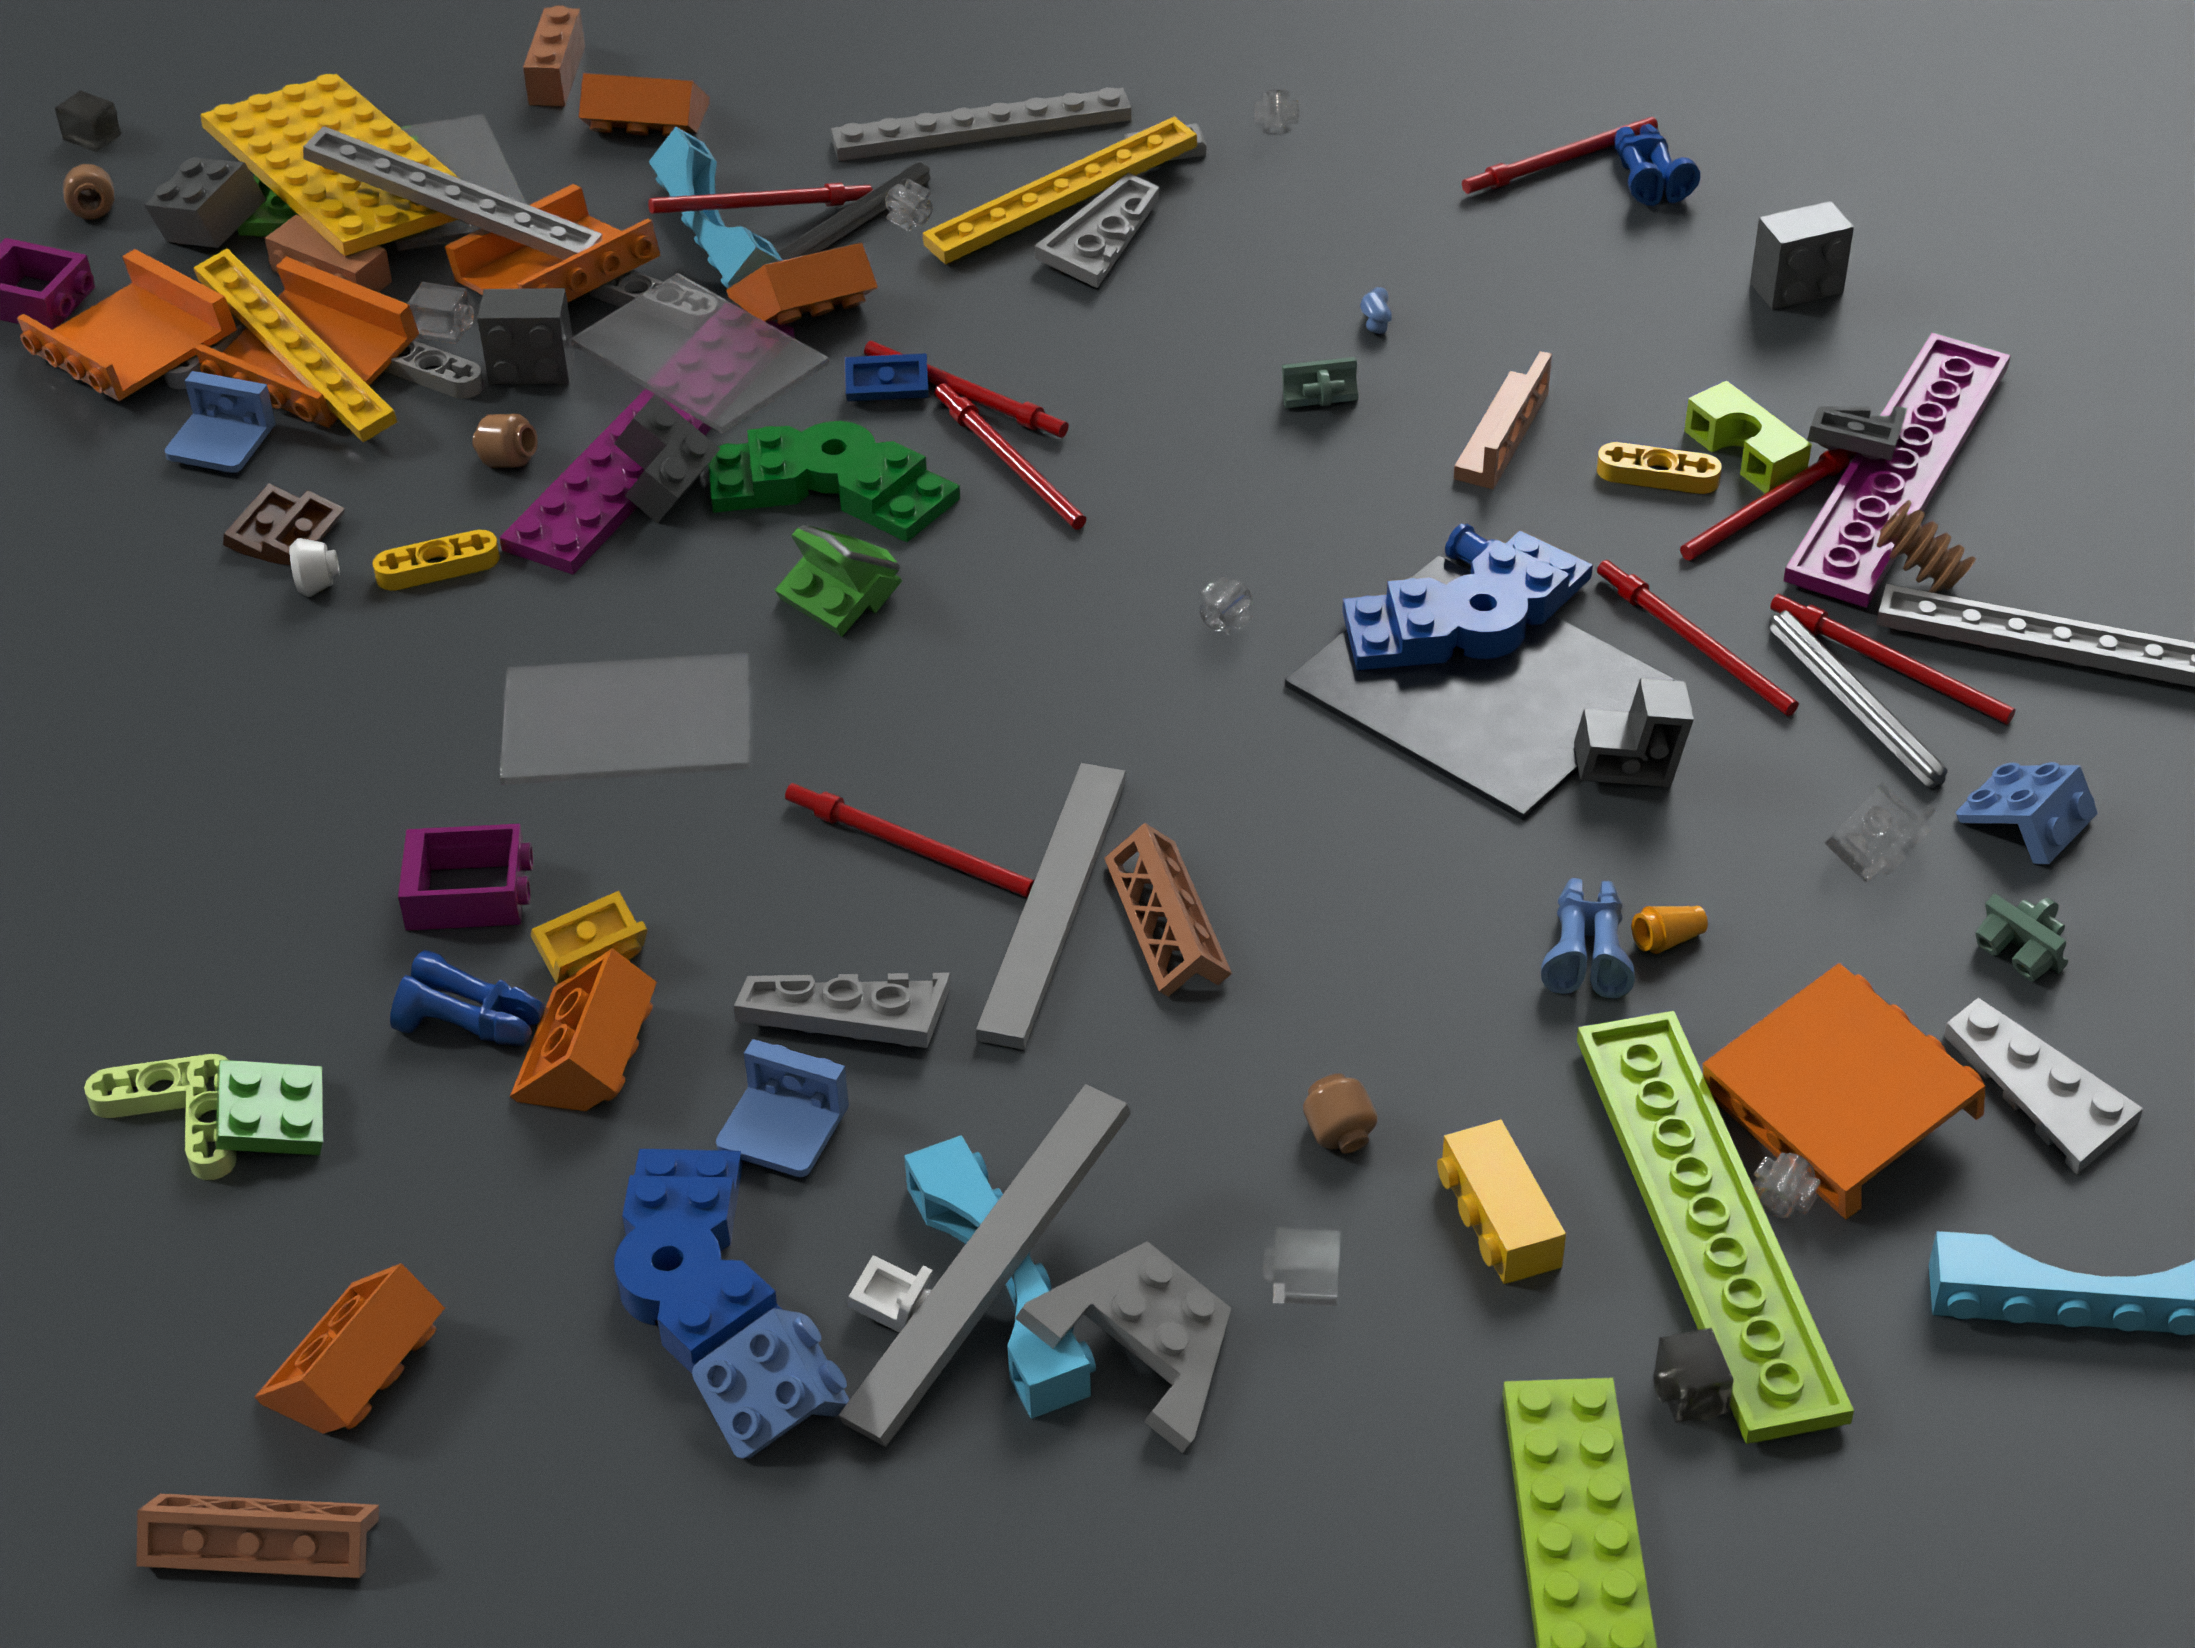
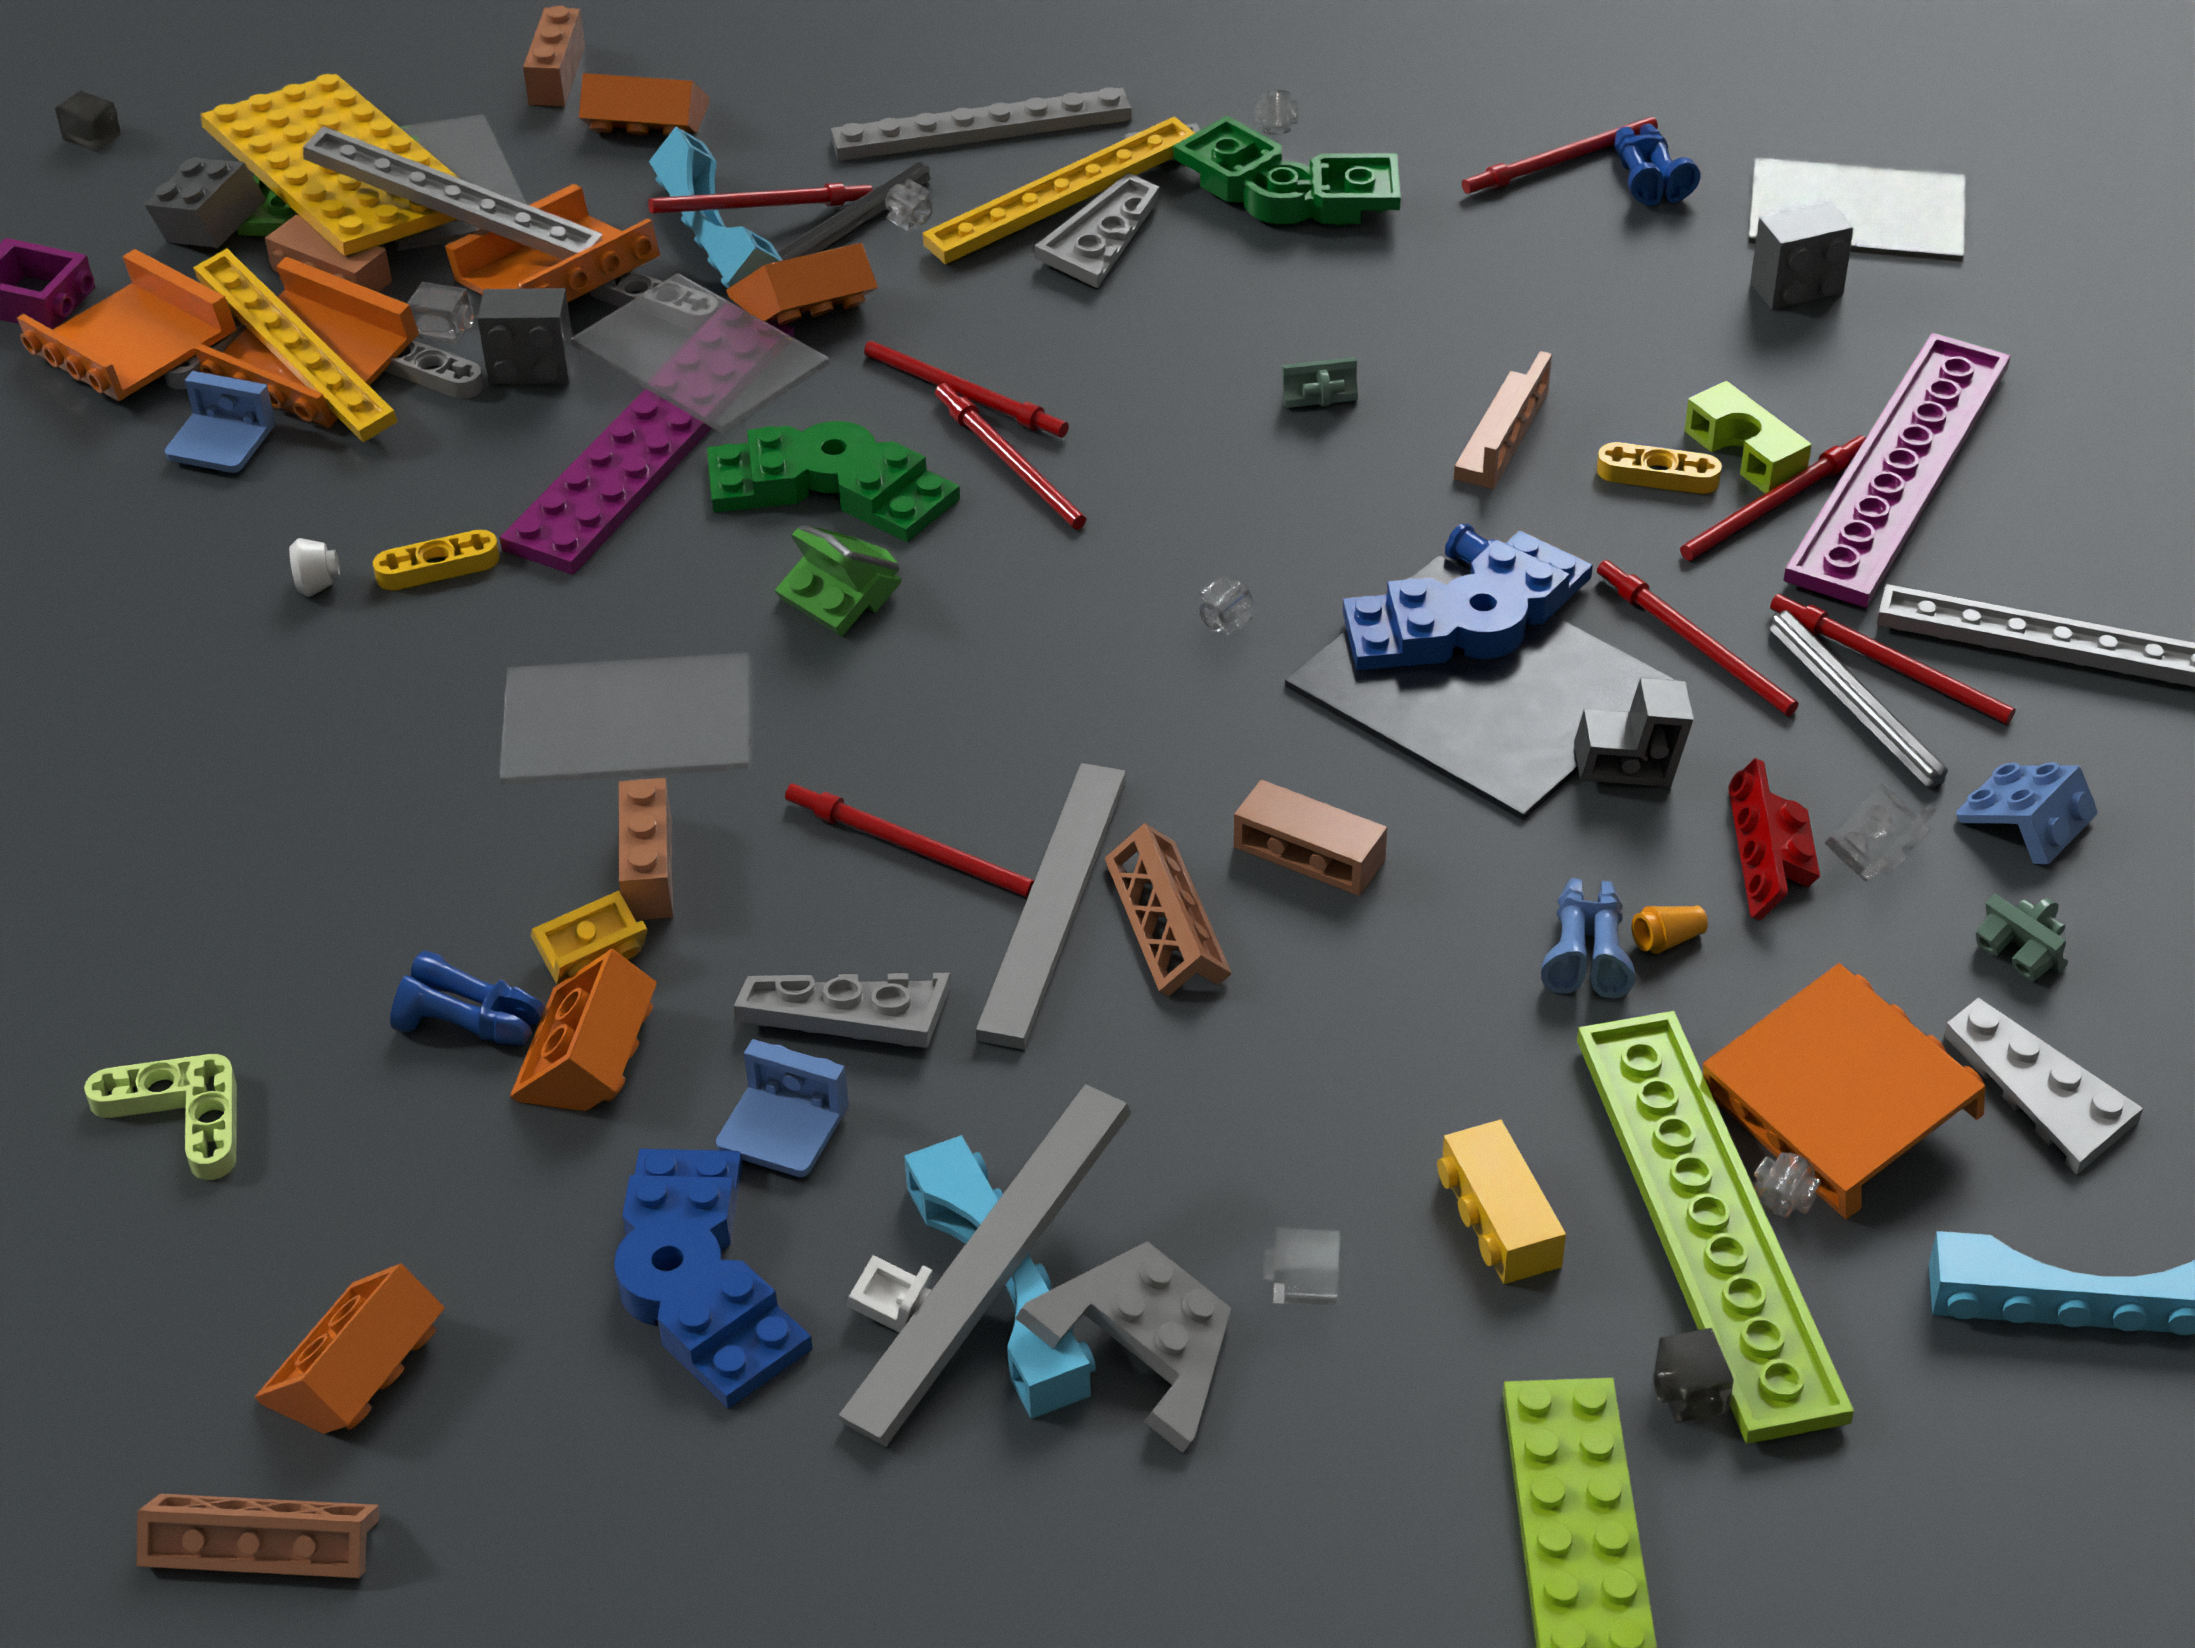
(95, 201): medium nougat head -> none
(269, 1107): plate -> none
(279, 519): reddish brown slope -> none
(459, 849): magenta window -> none
(505, 440): medium nougat head -> none
(646, 848): none -> nougat brick
(669, 453): dark grey brick -> none
(769, 1381): medium blue bracket -> none
(886, 377): blue plate -> none
(1250, 169): none -> green plate
(1310, 837): none -> nougat brick
(1340, 1113): medium nougat head -> none
(1377, 310): medium blue arm -> none
(1771, 839): none -> red bracket
(1857, 431): dark grey wing -> none
(1889, 208): none -> clear smoke piece
(1924, 549): medium nougat piece -> none

